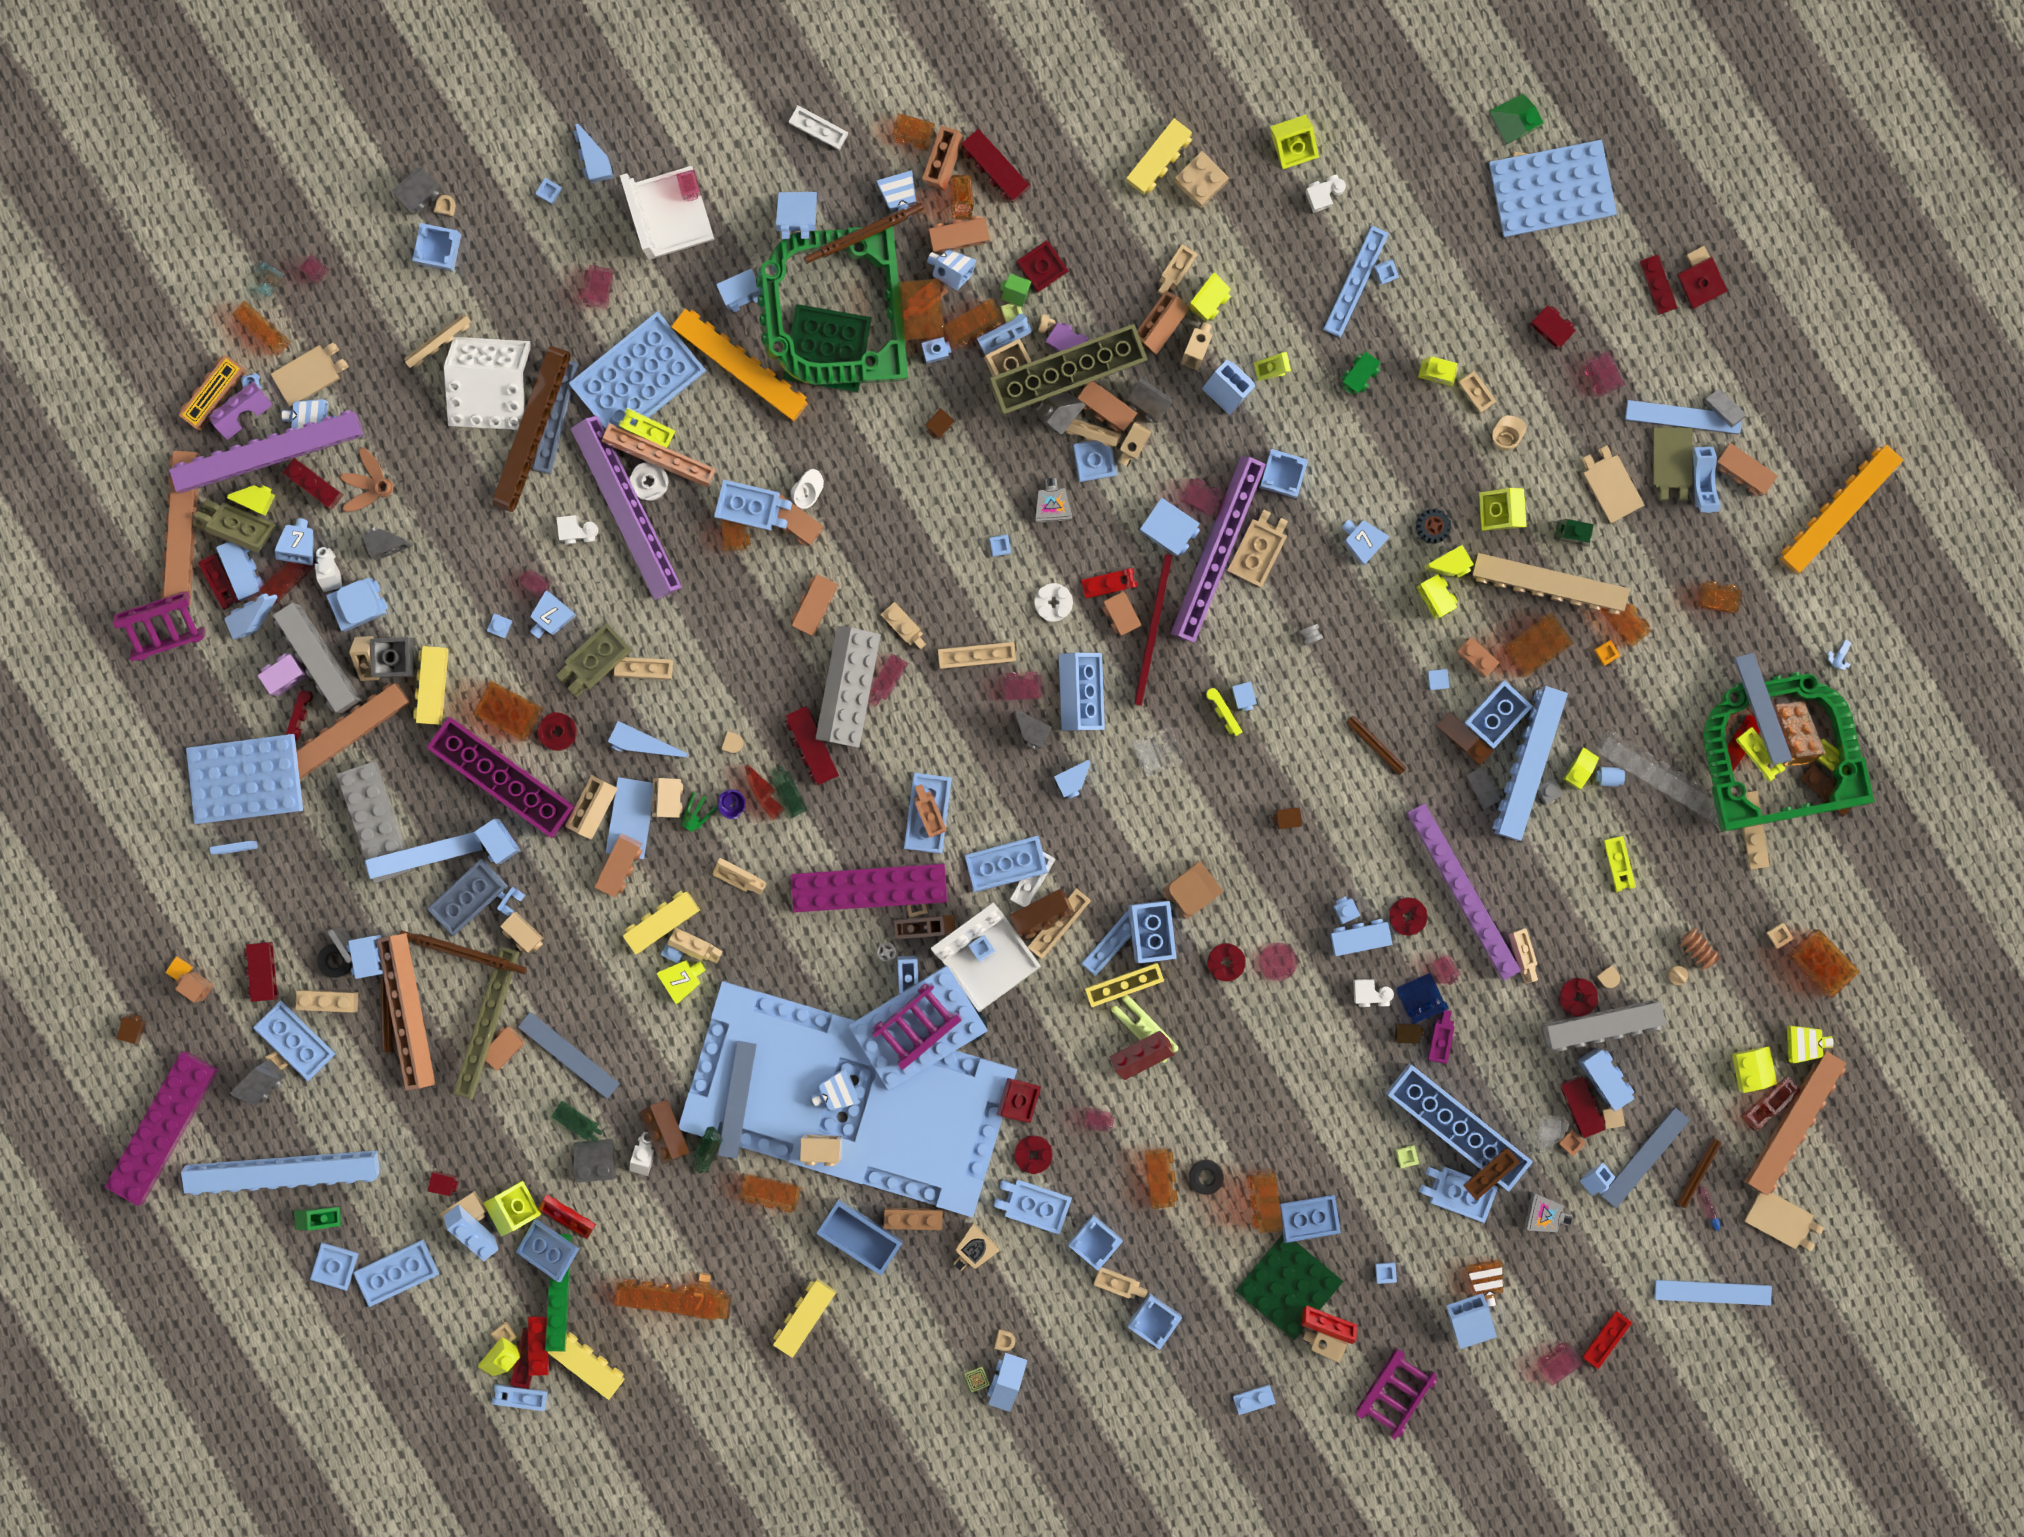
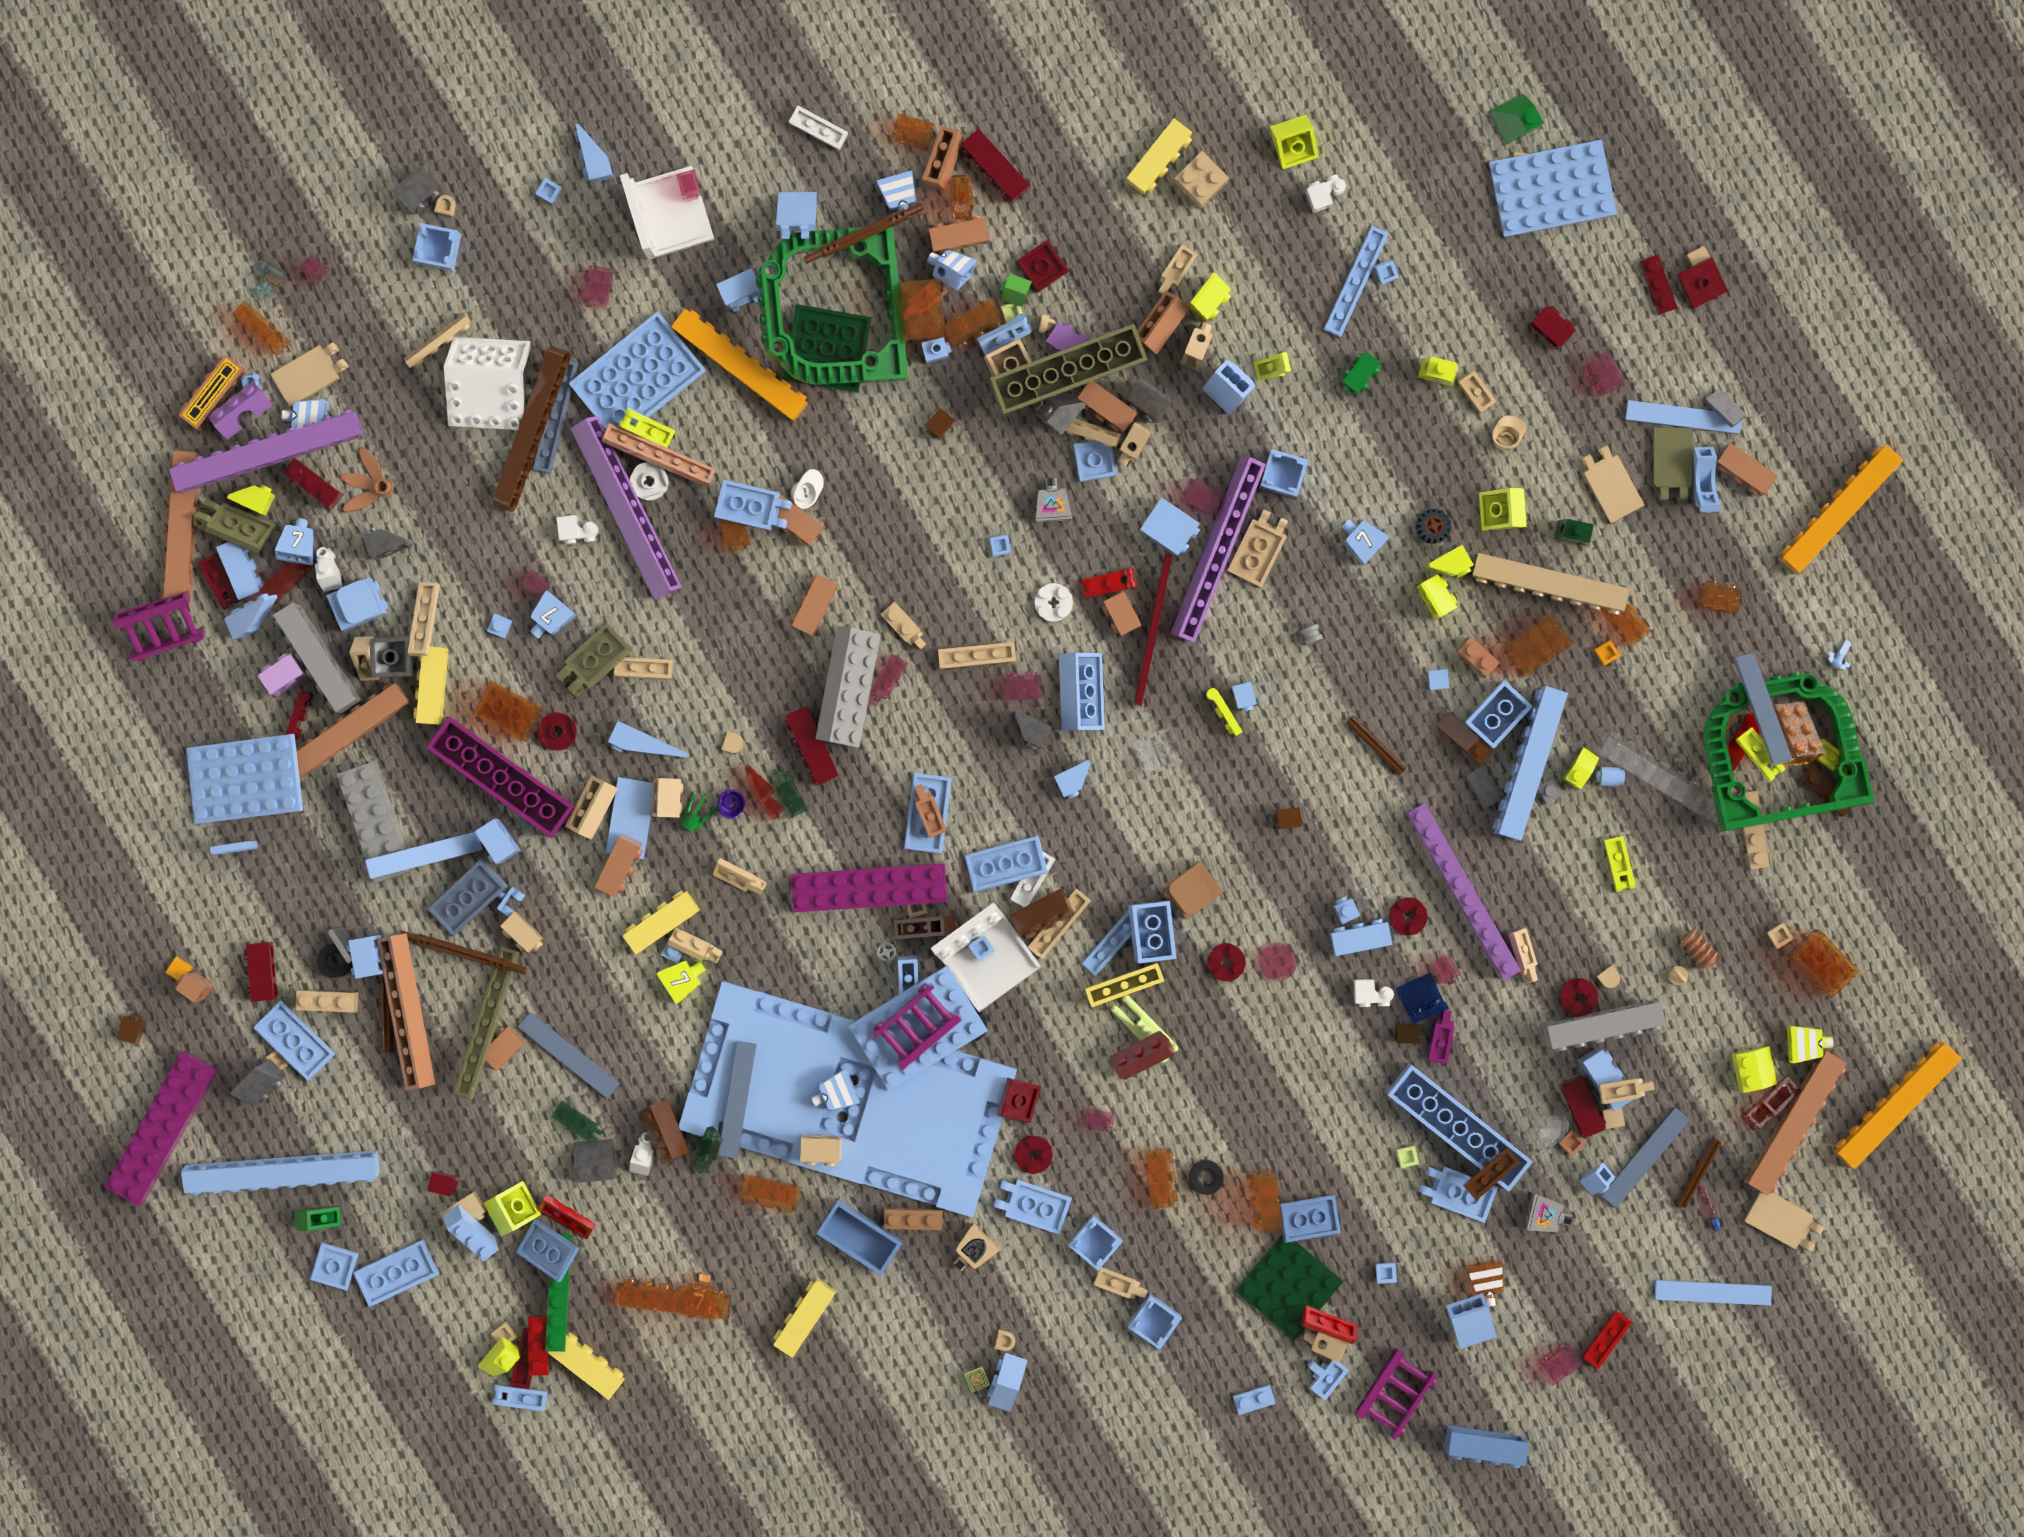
(423, 619): none -> tan plate
(1326, 1377): none -> light blue hinge
(1486, 1445): none -> medium blue piece
(1624, 1090): none -> tan hinge
(1897, 1104): none -> light orange brick

